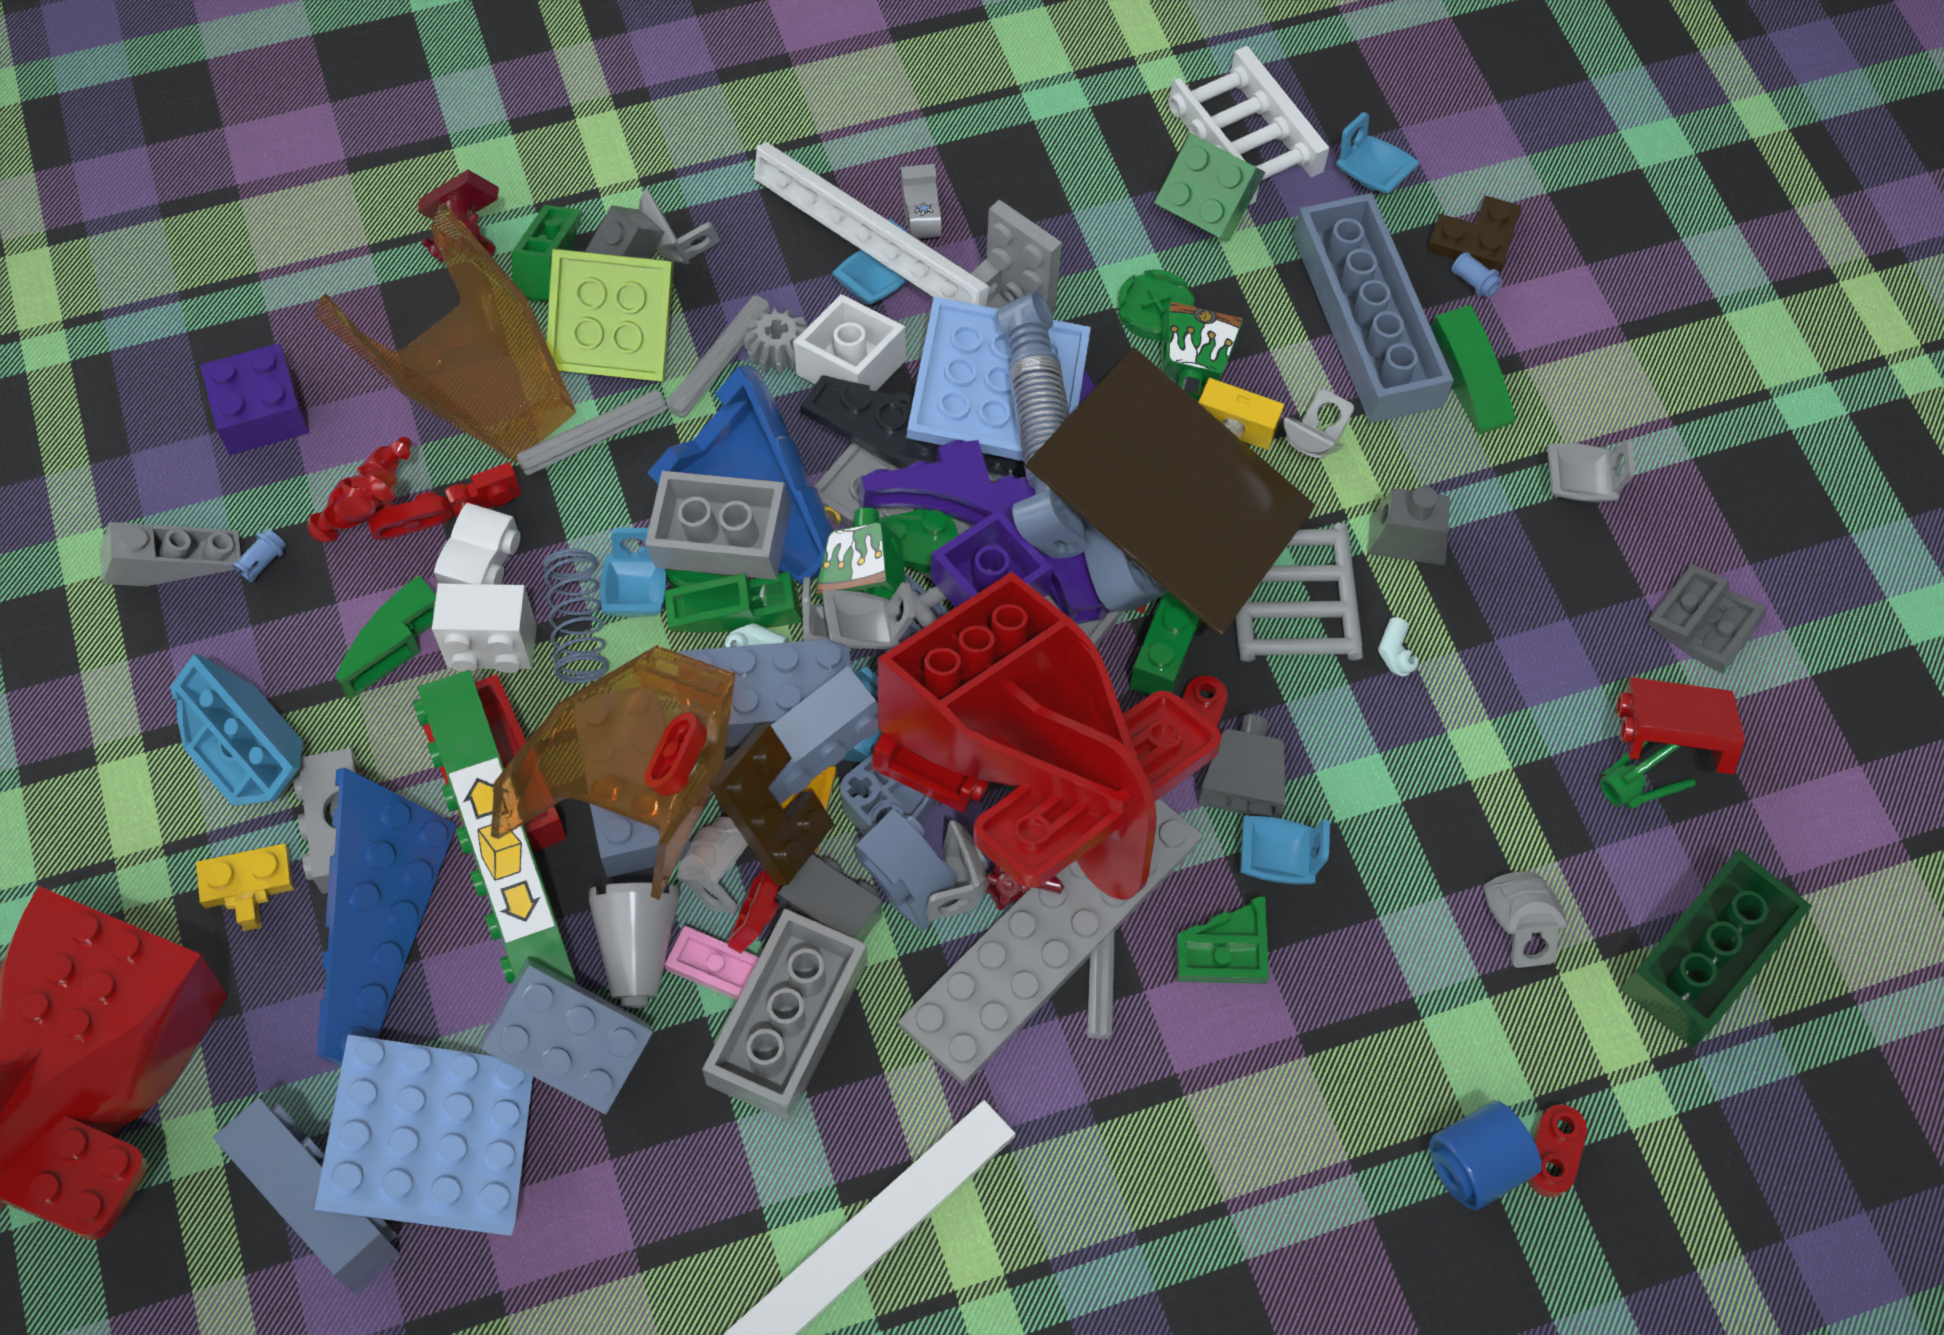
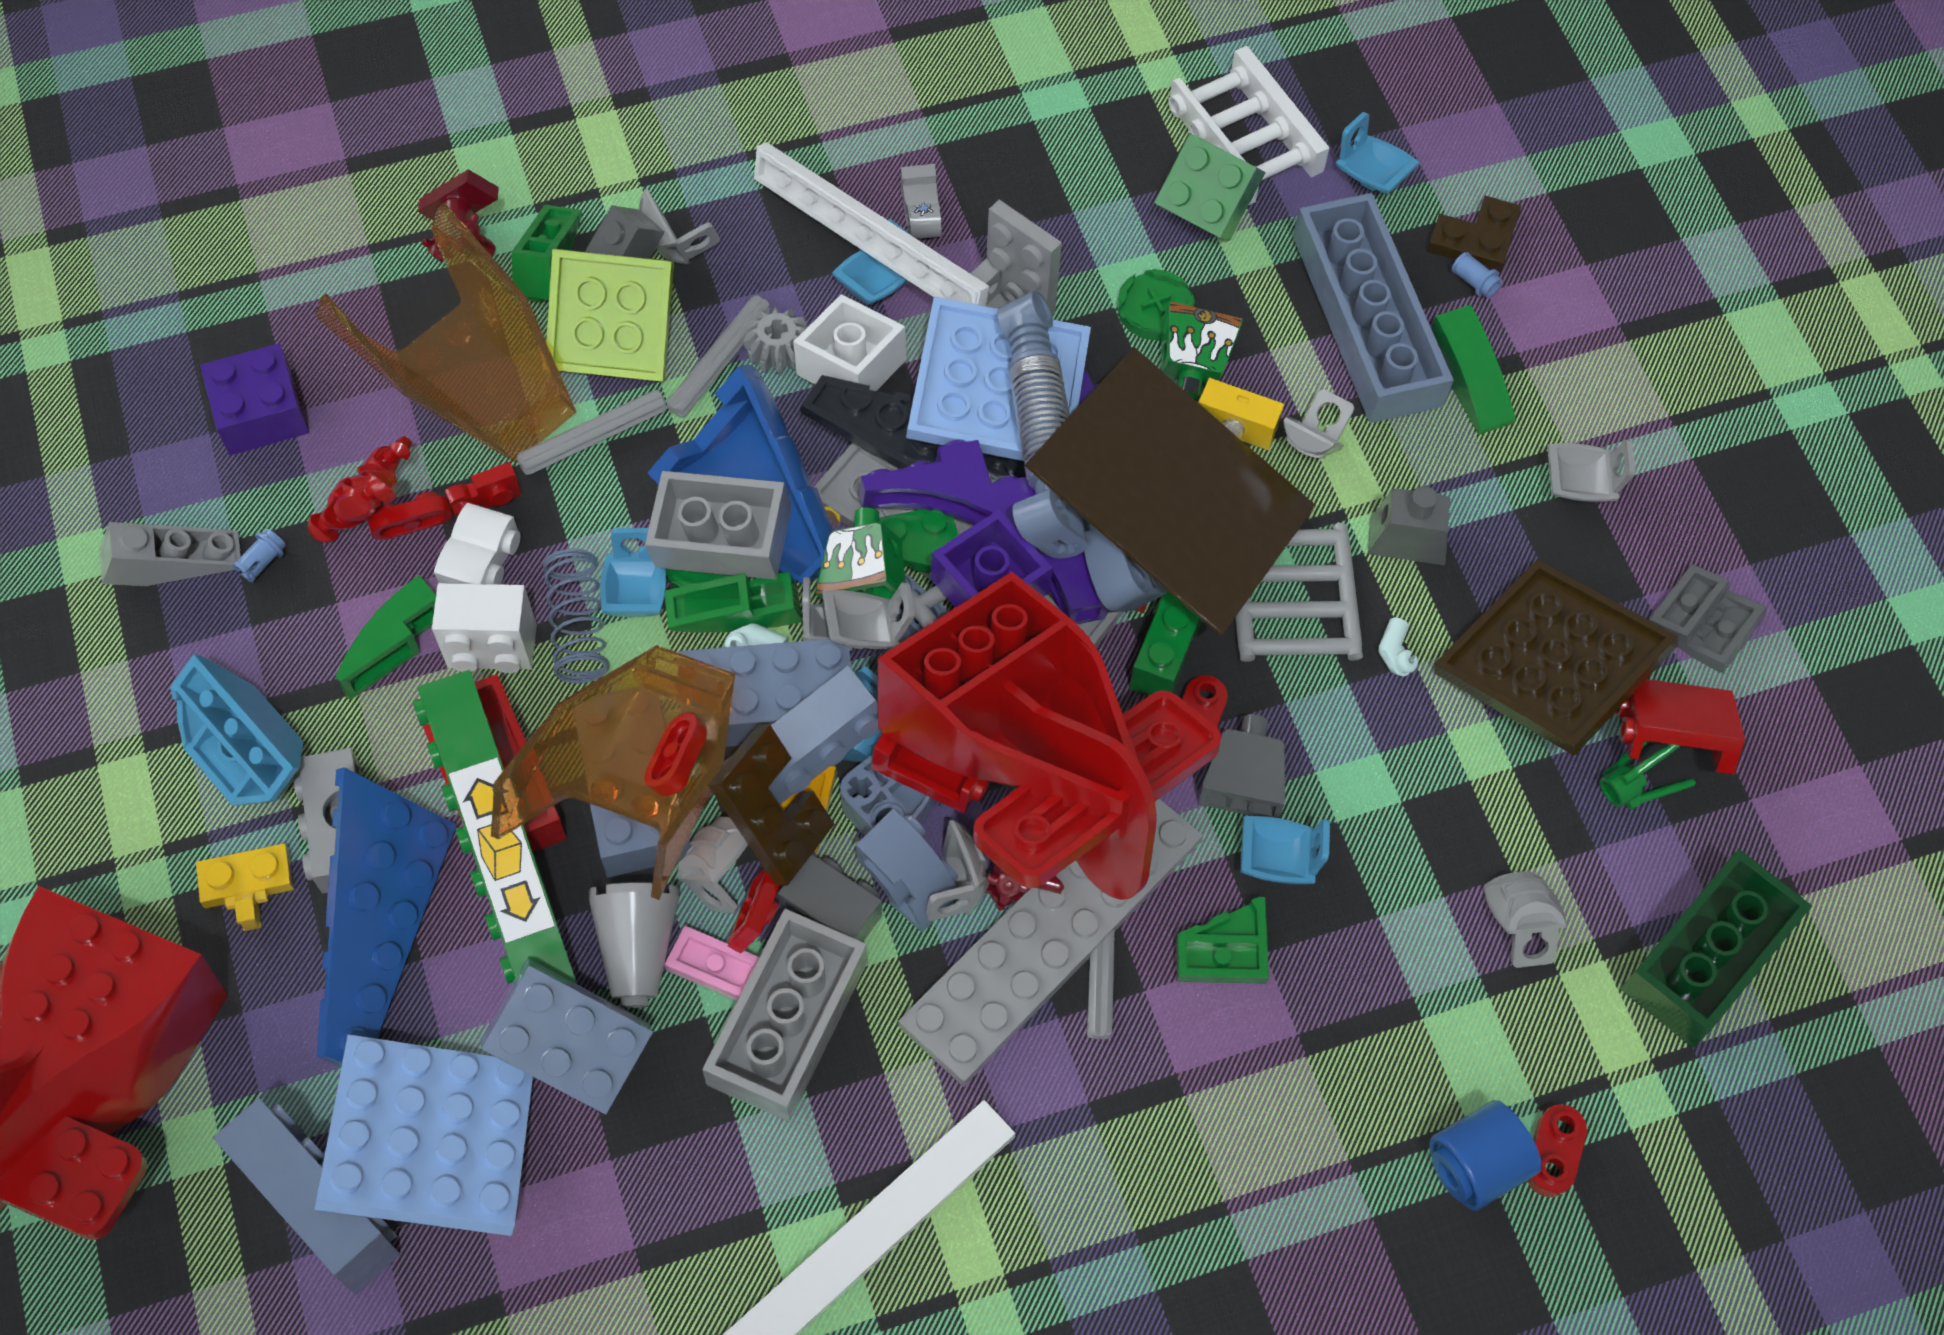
(1556, 656): none -> dark brown plate

